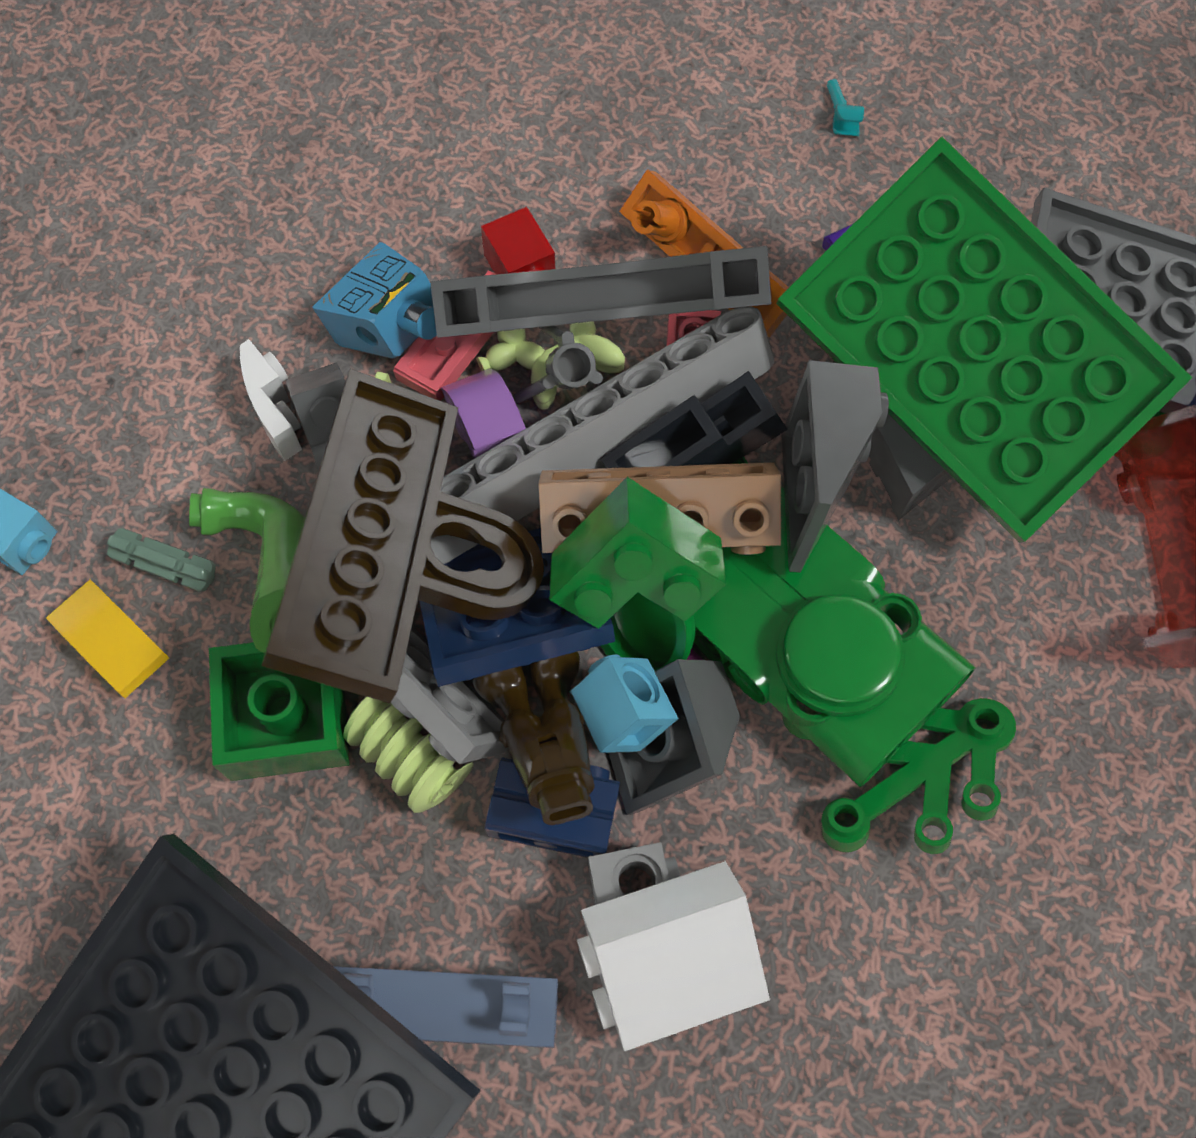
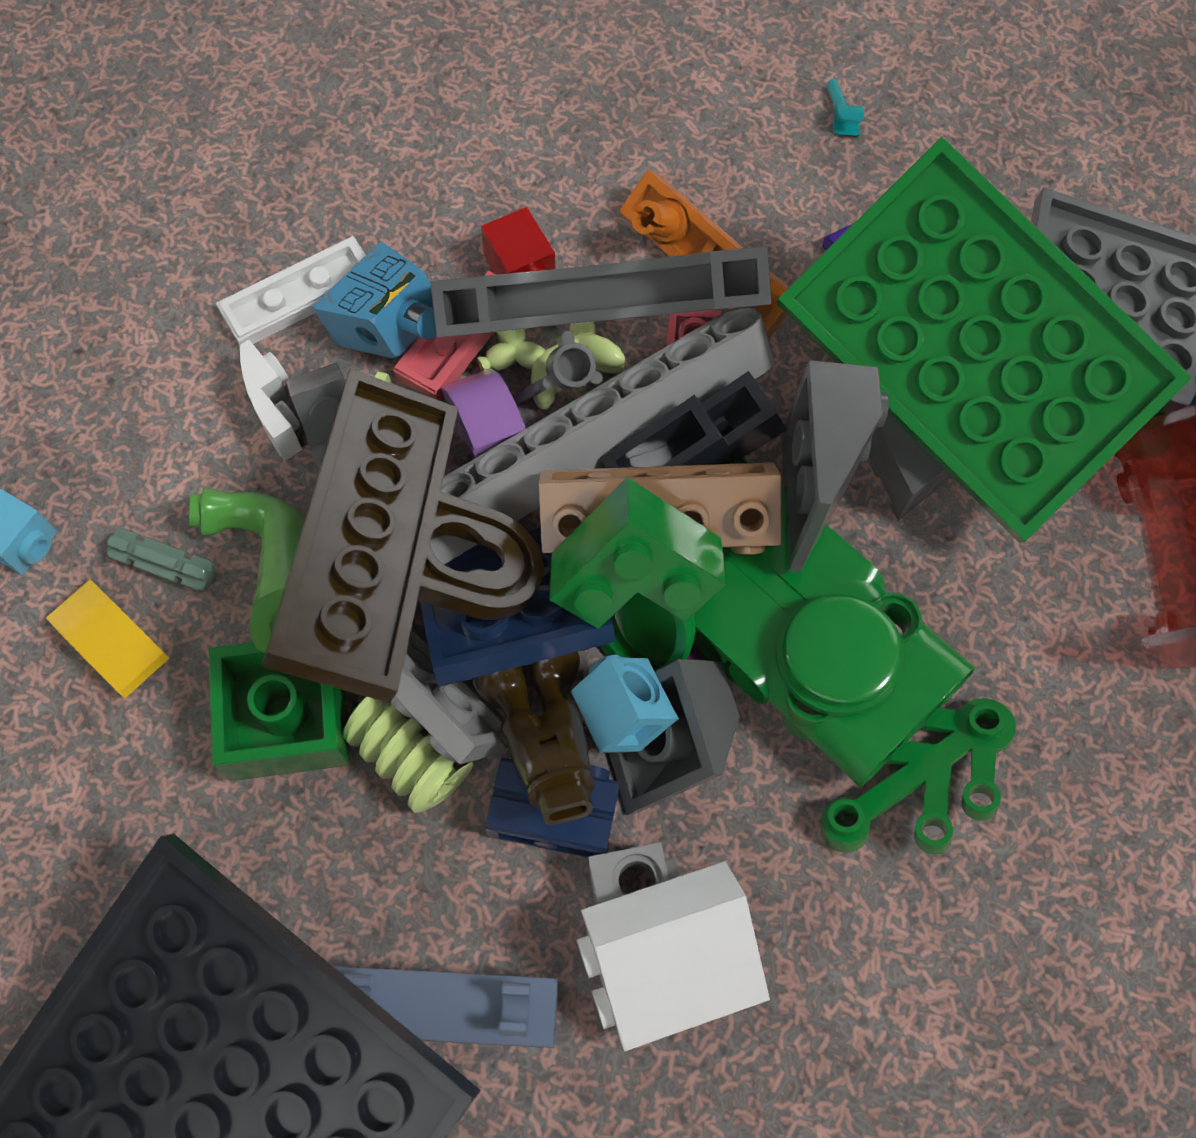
(288, 294): none -> white tile

